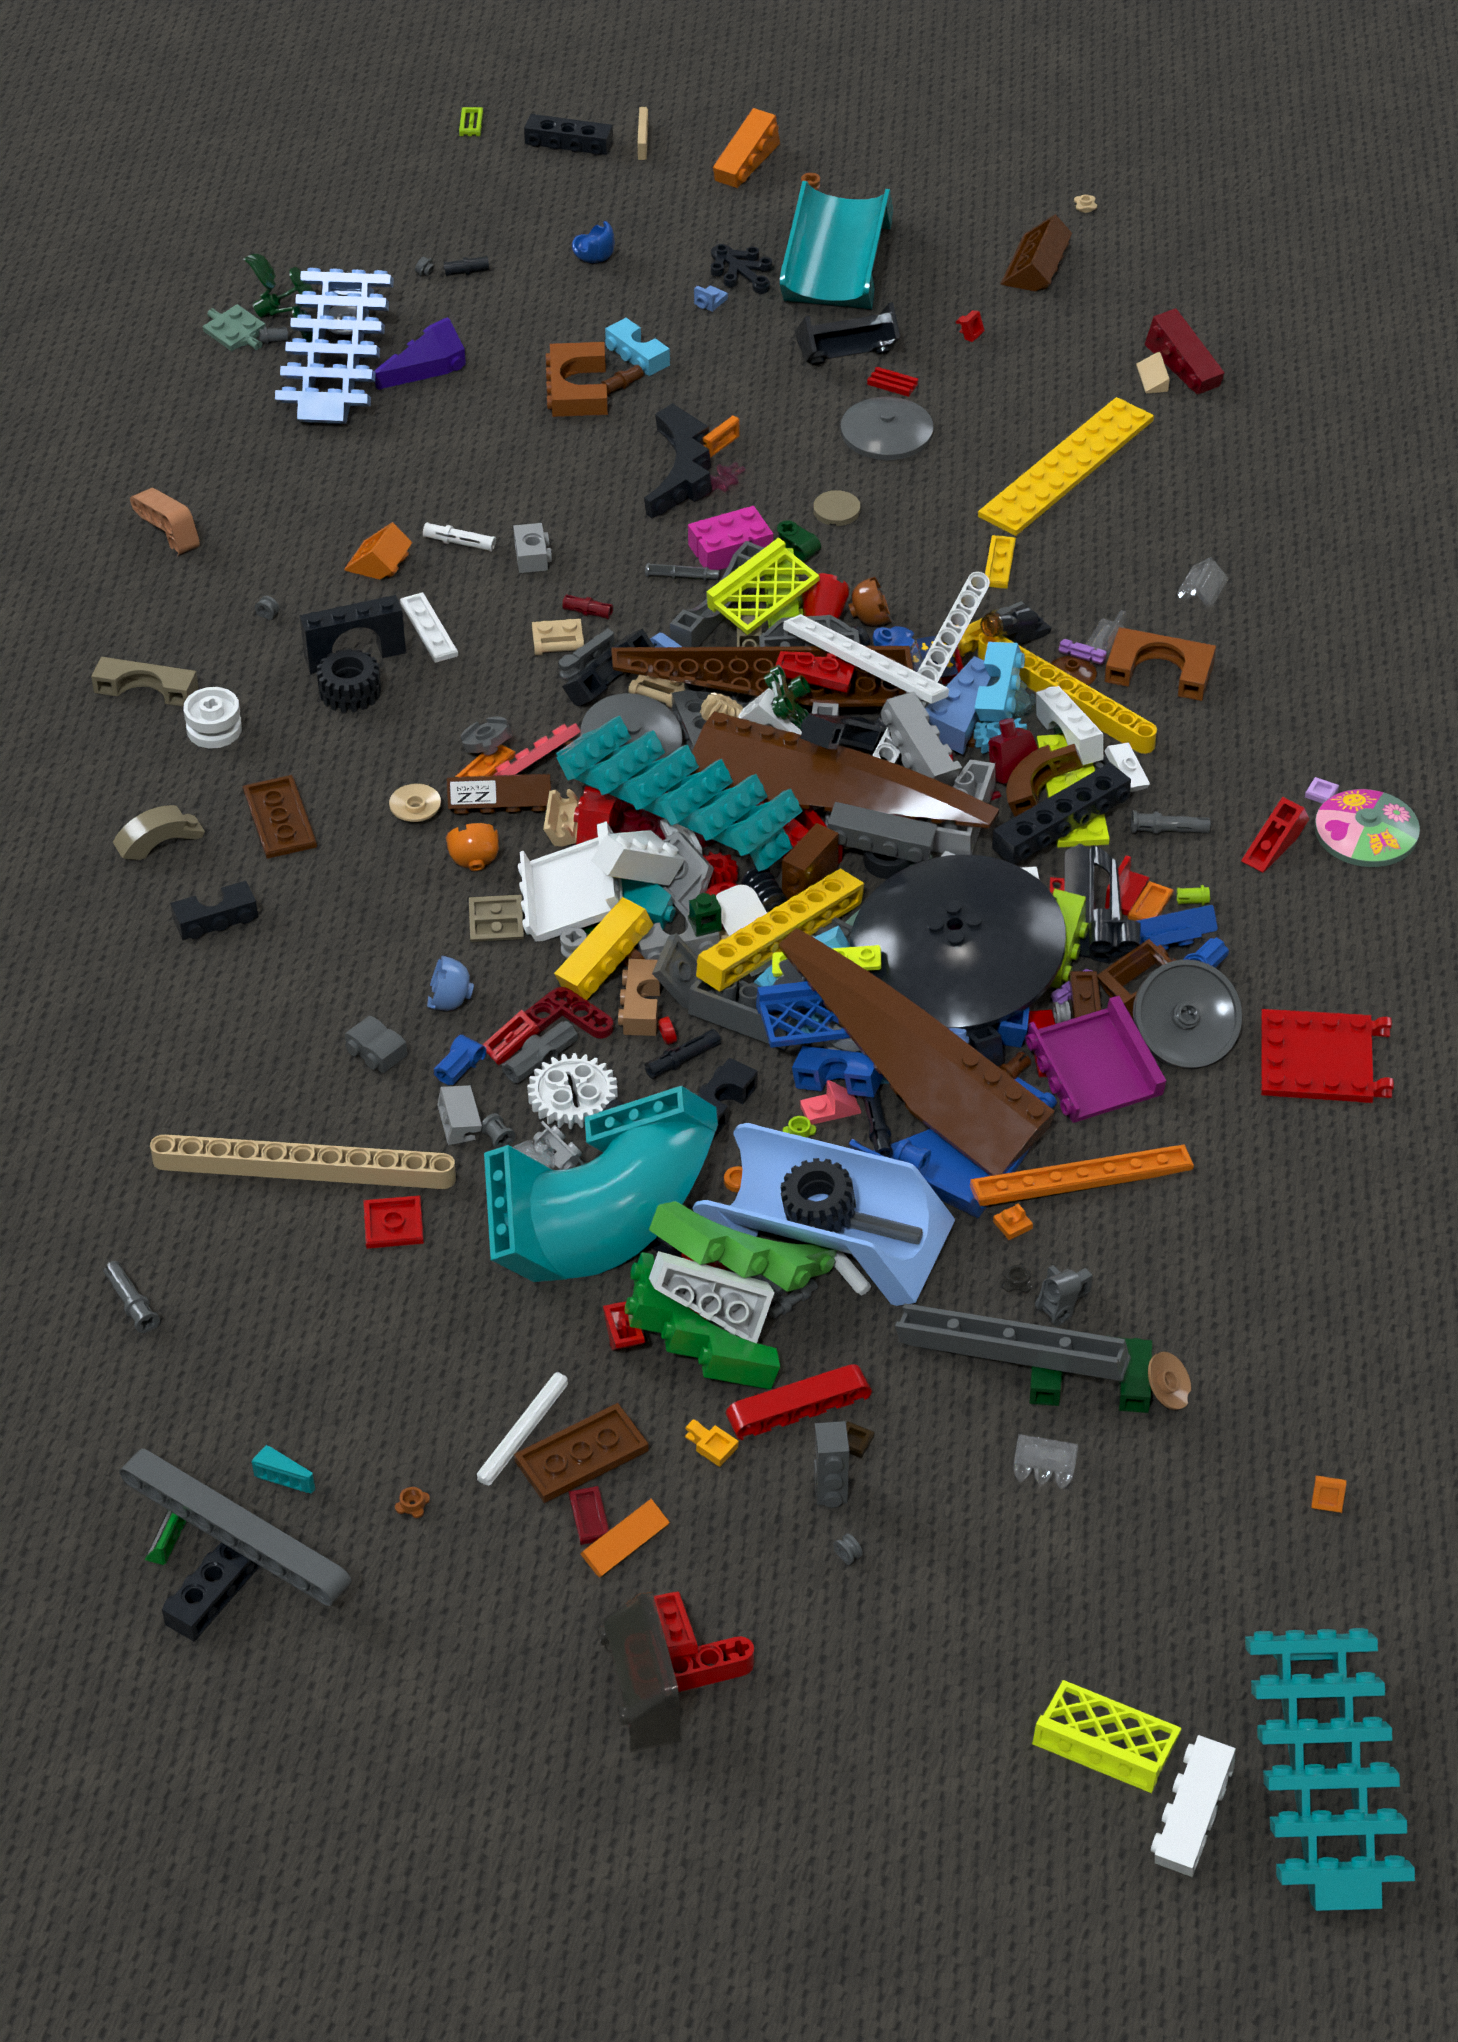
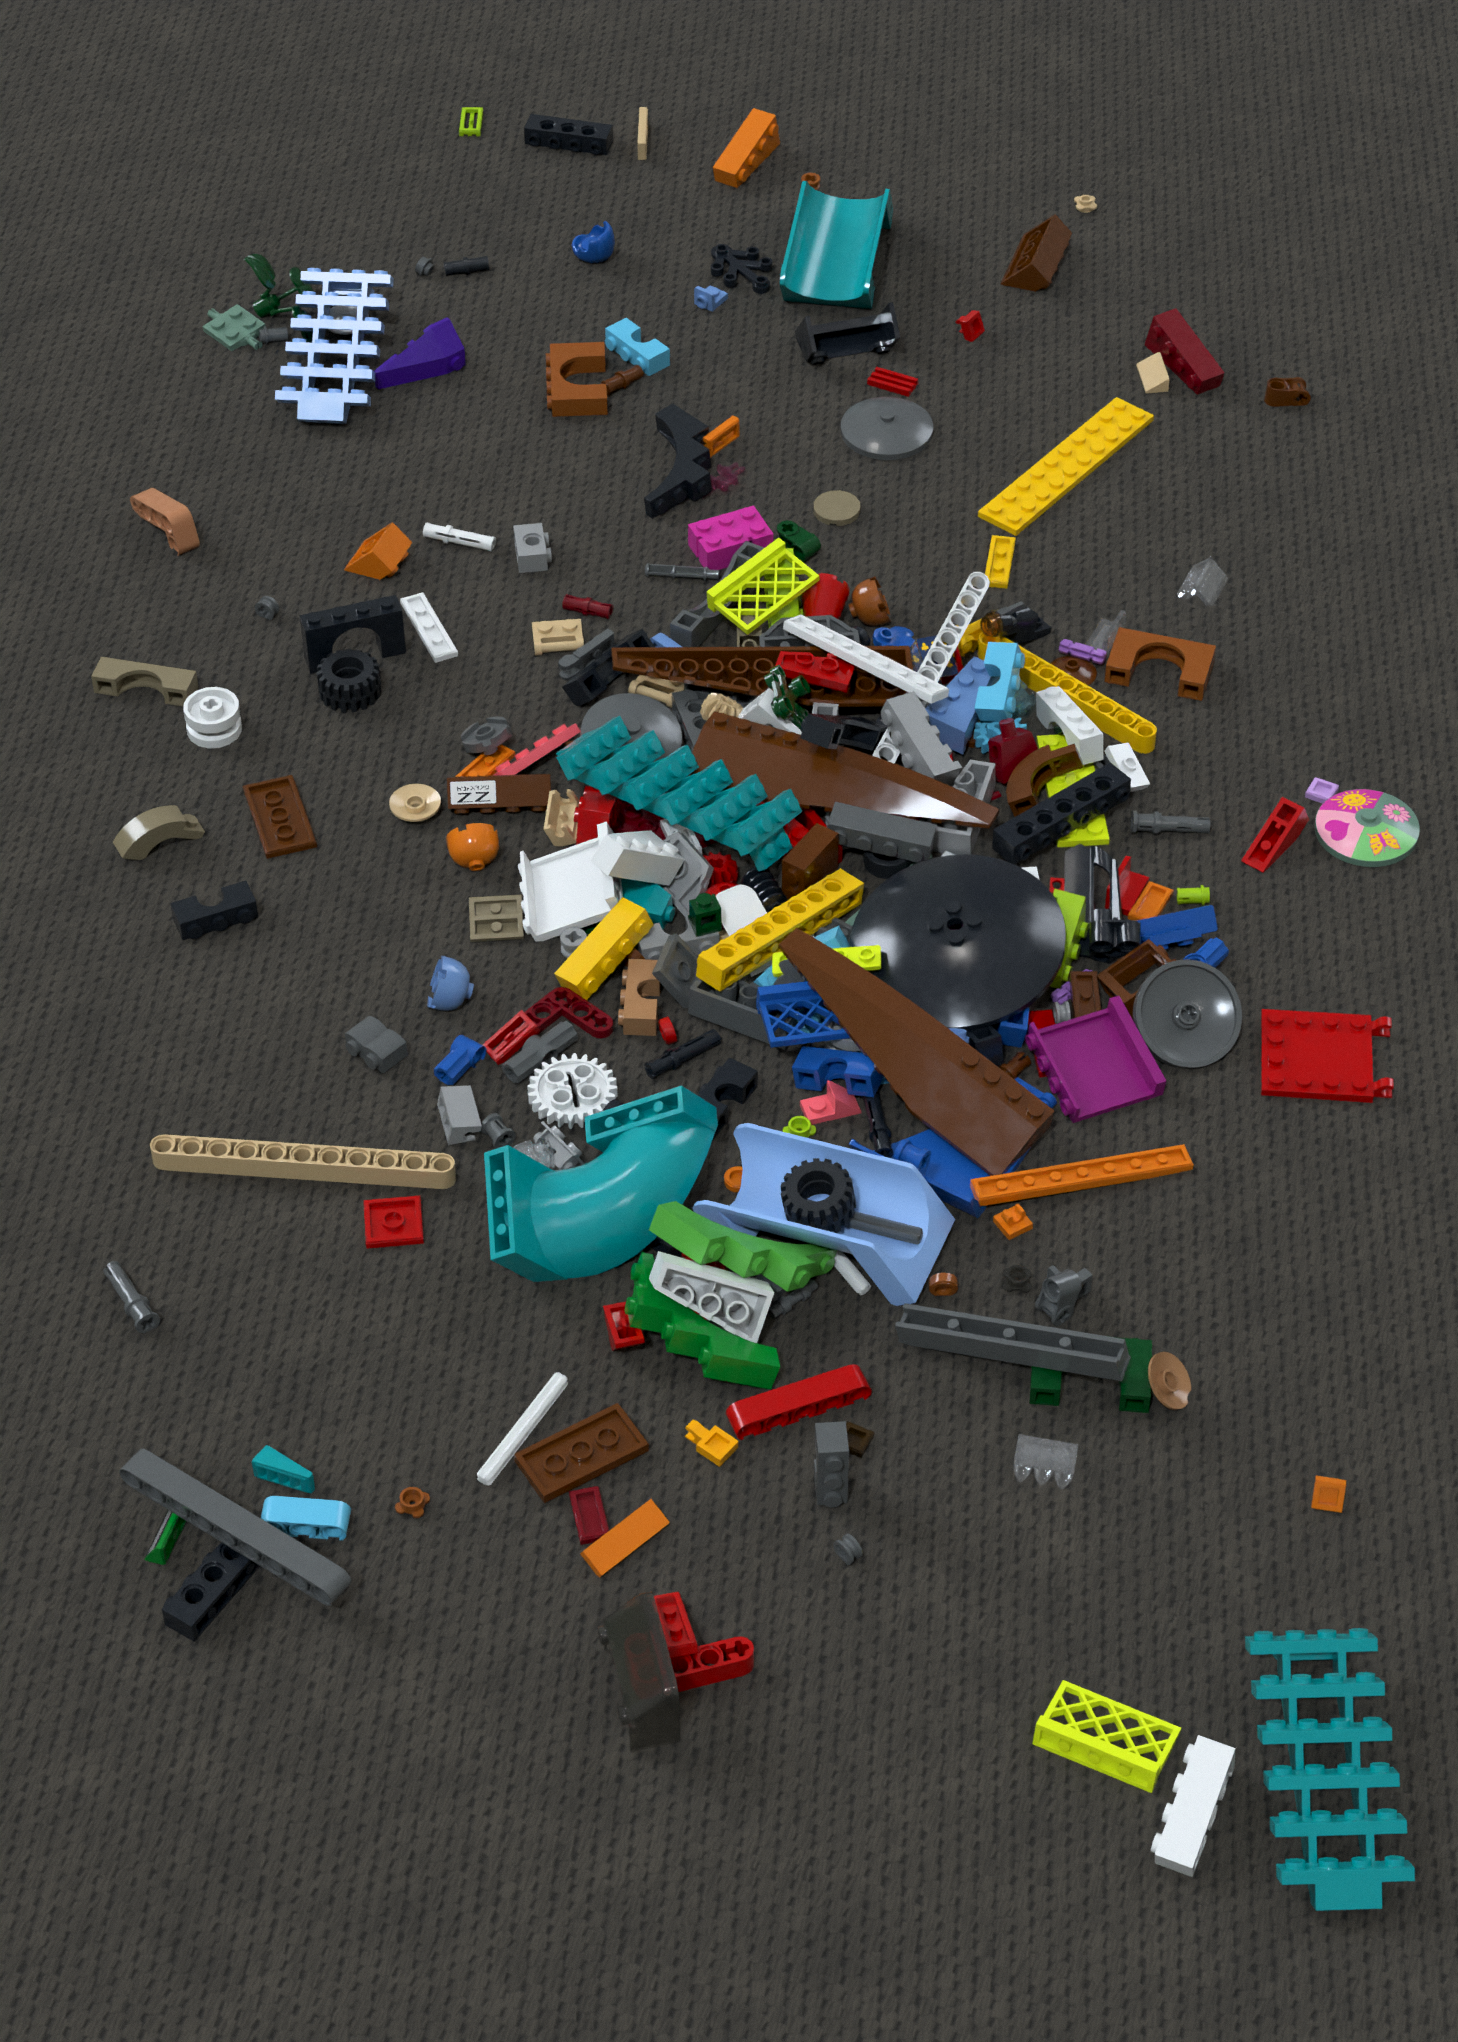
(307, 1516): none -> medium azure beam
(943, 1284): none -> dark orange tile
(1285, 391): none -> reddish brown piece

